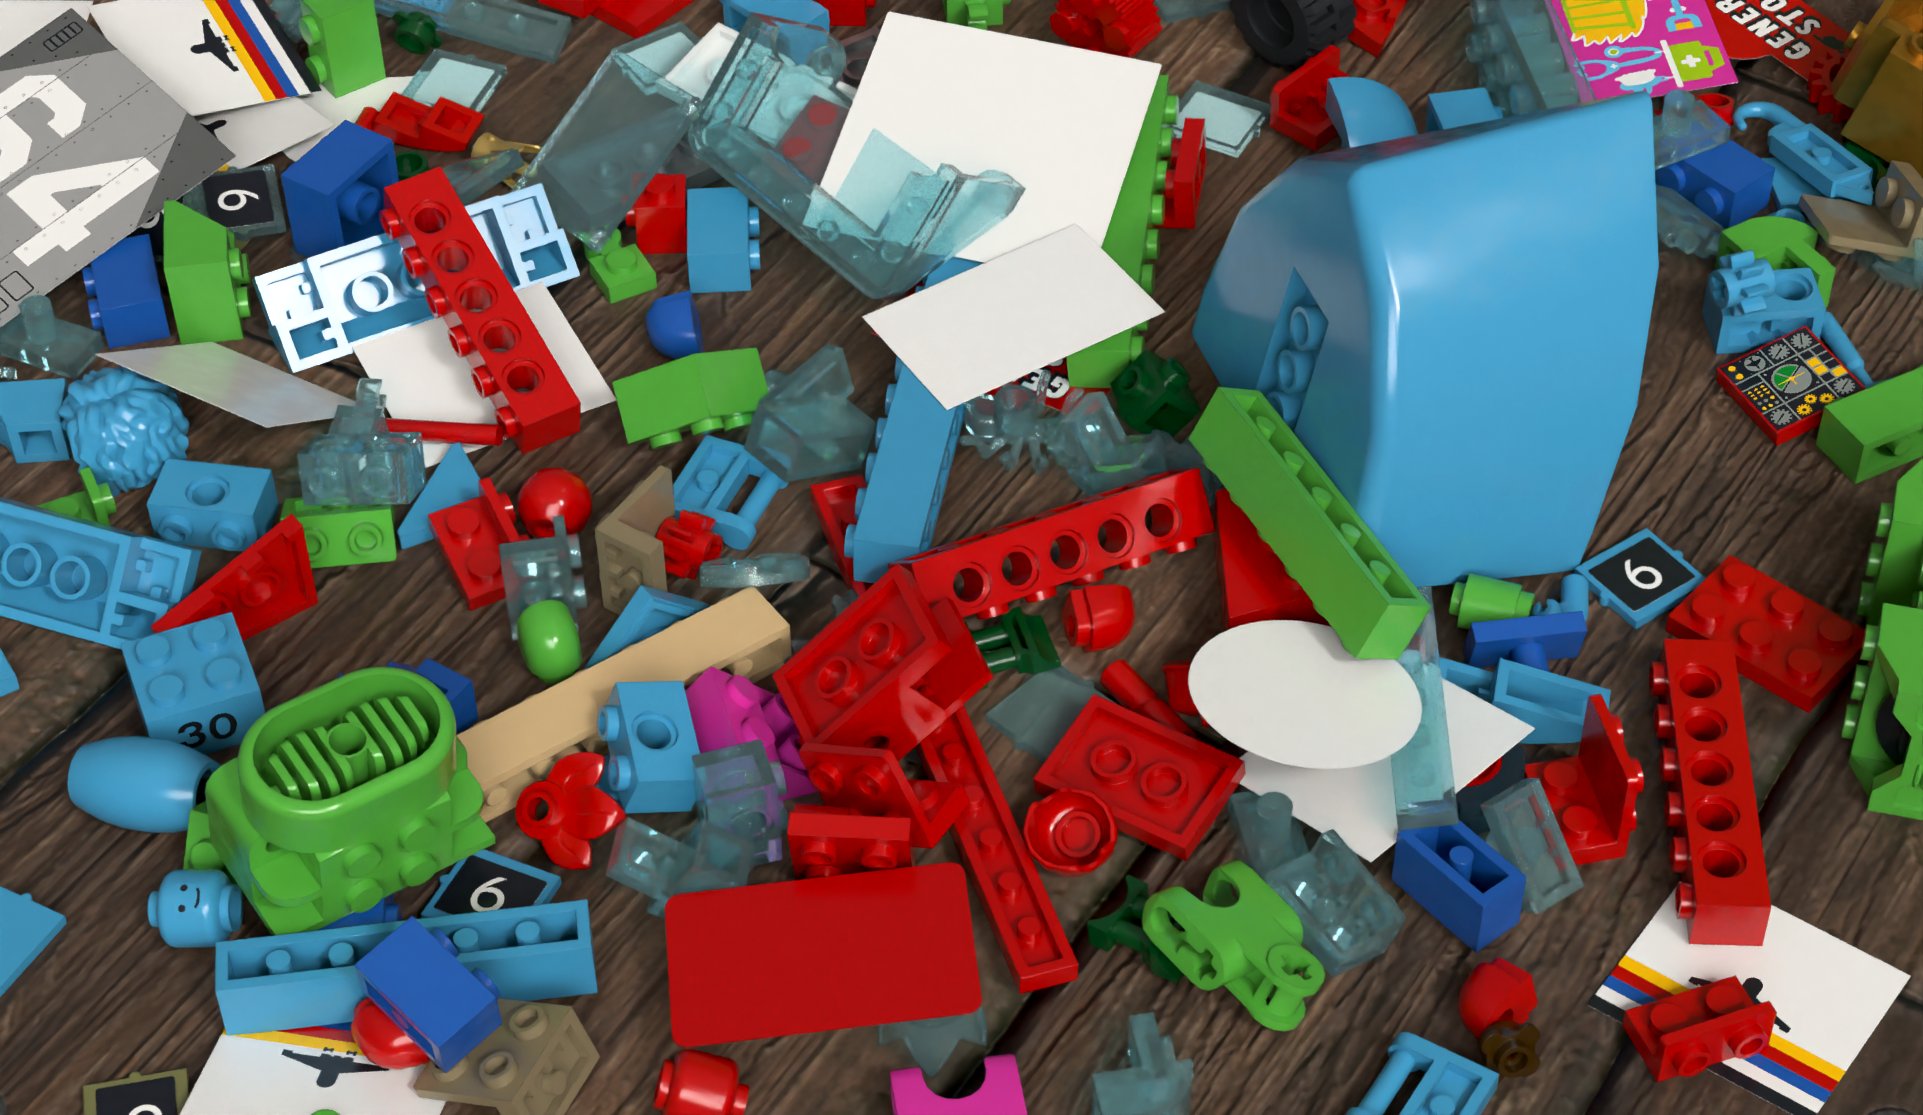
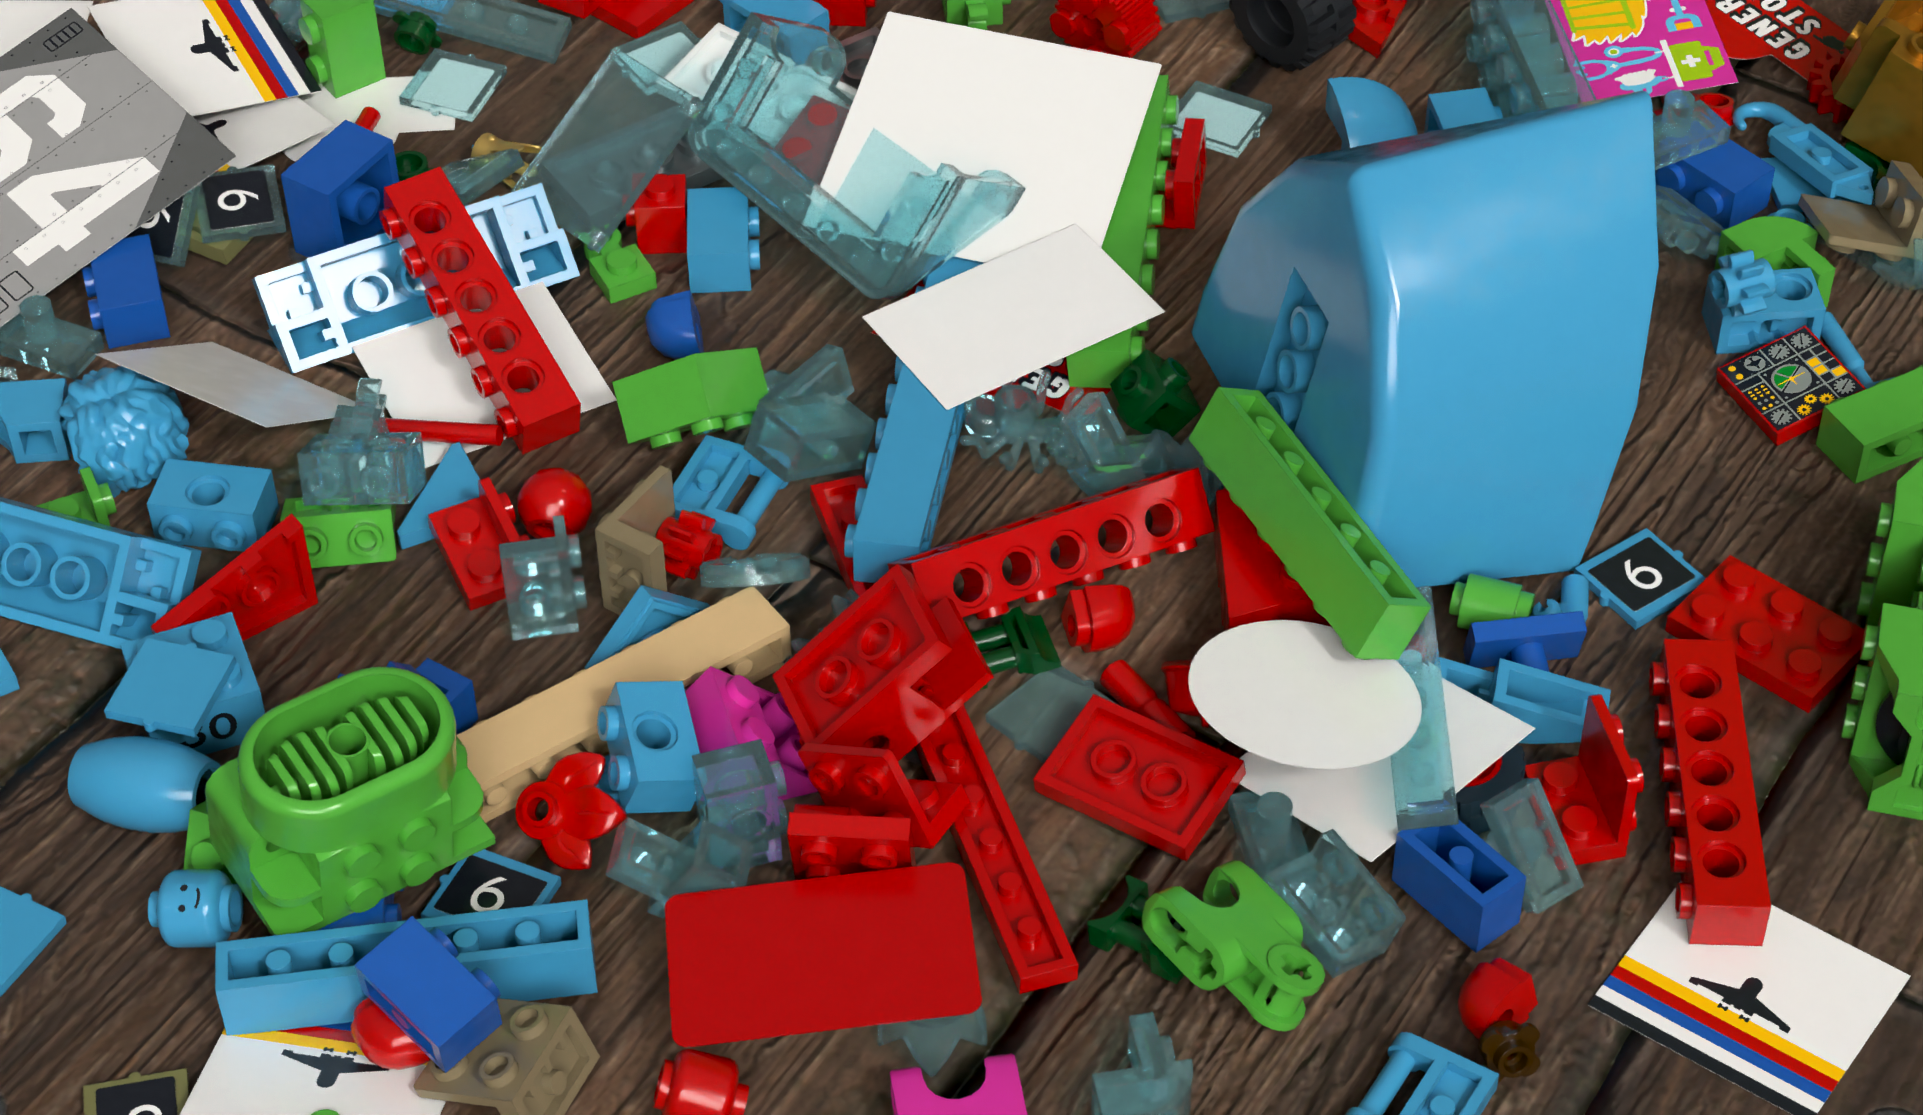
(170, 687): none -> dark azure piece
(204, 276): bright green slope -> none
(416, 125): red slope -> none
(549, 641): bright green piece -> none
(1070, 832): red hair -> none
(1300, 100): red bracket -> none
(1699, 1028): red bracket -> none

